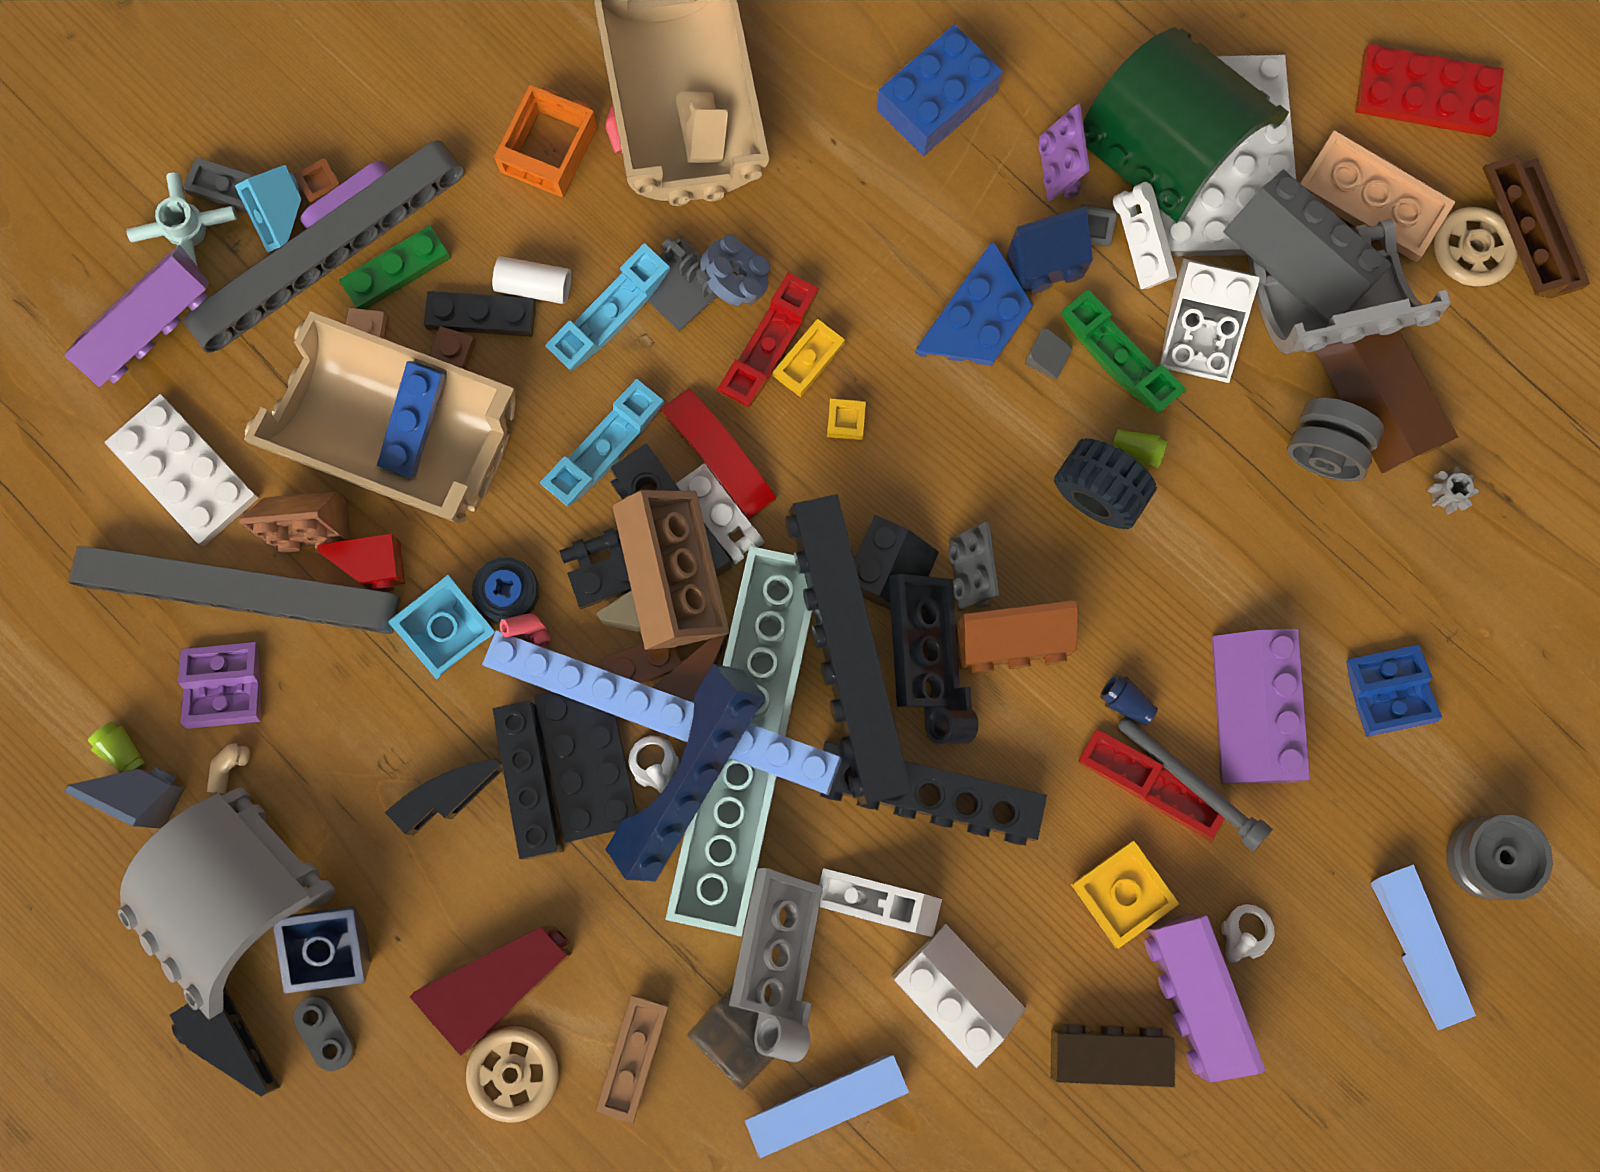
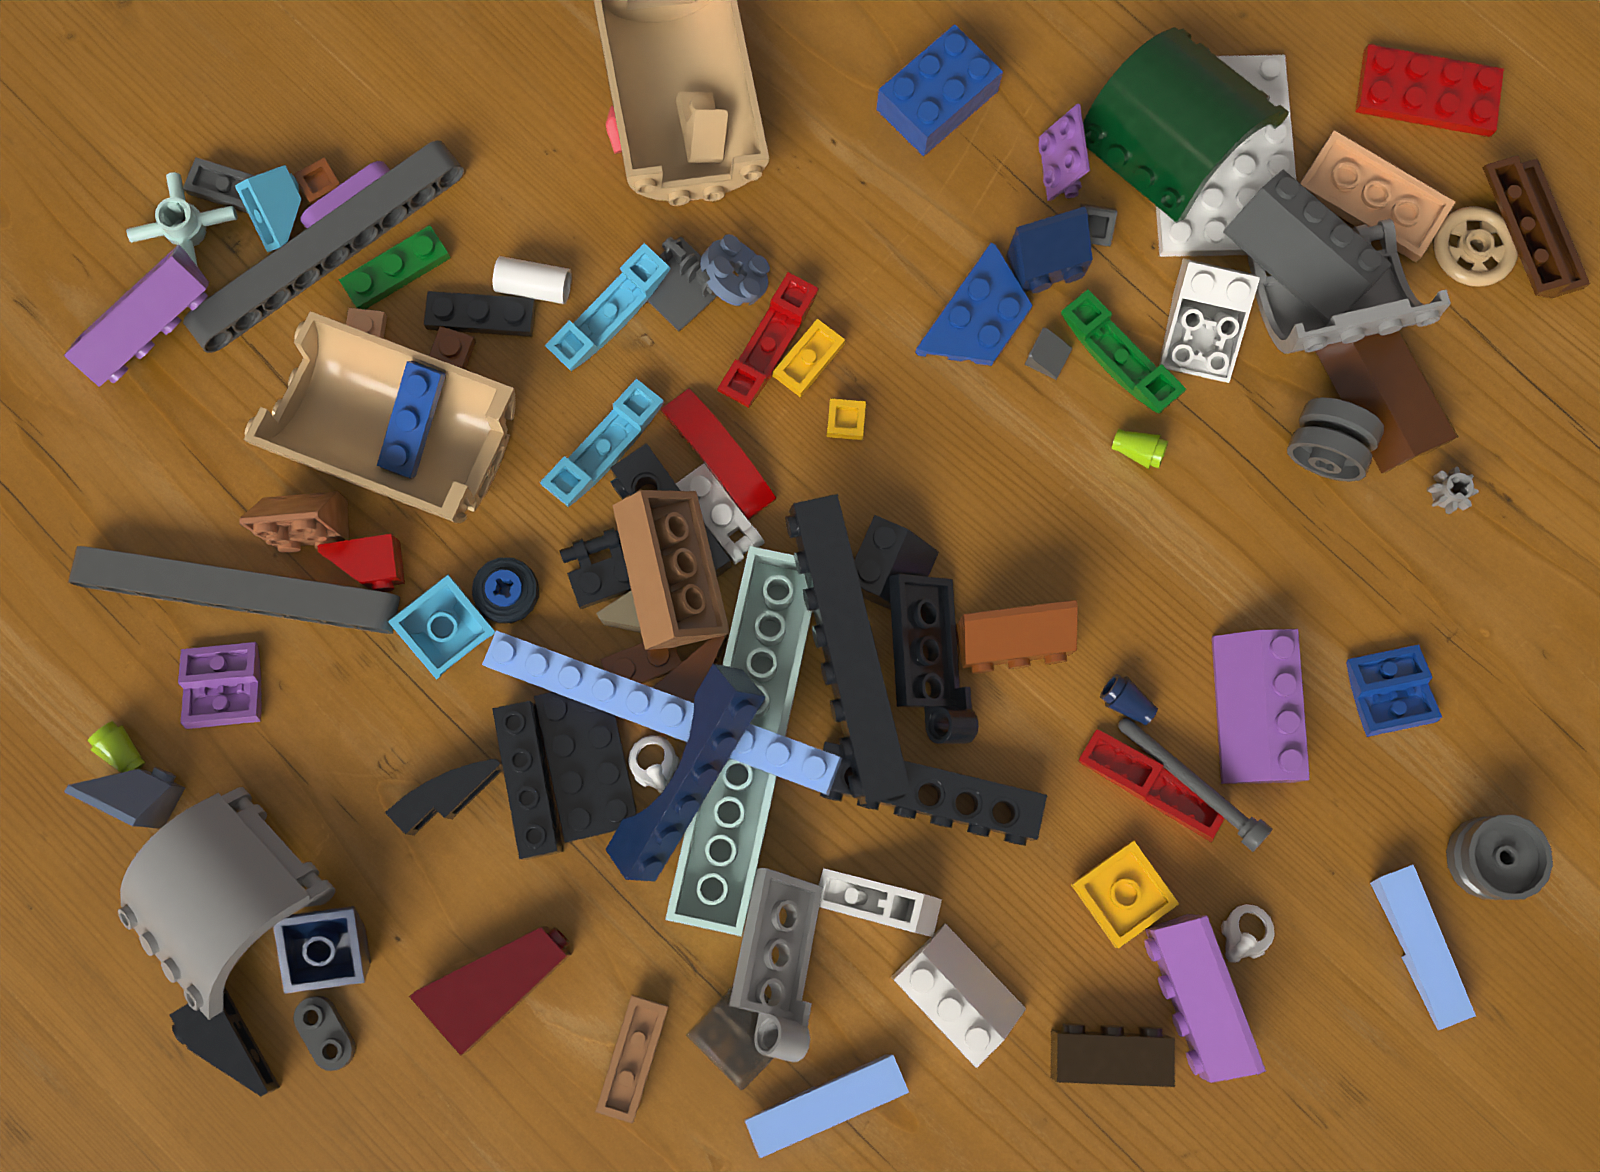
(181, 470): white plate -> none
(223, 763): tan arm -> none
(529, 626): coral arm -> none
(531, 170): orange window -> none
(539, 1092): tan plate -> none
(973, 567): dark grey hinge -> none
(1105, 483): black wheel -> none
(1145, 235): white plate -> none

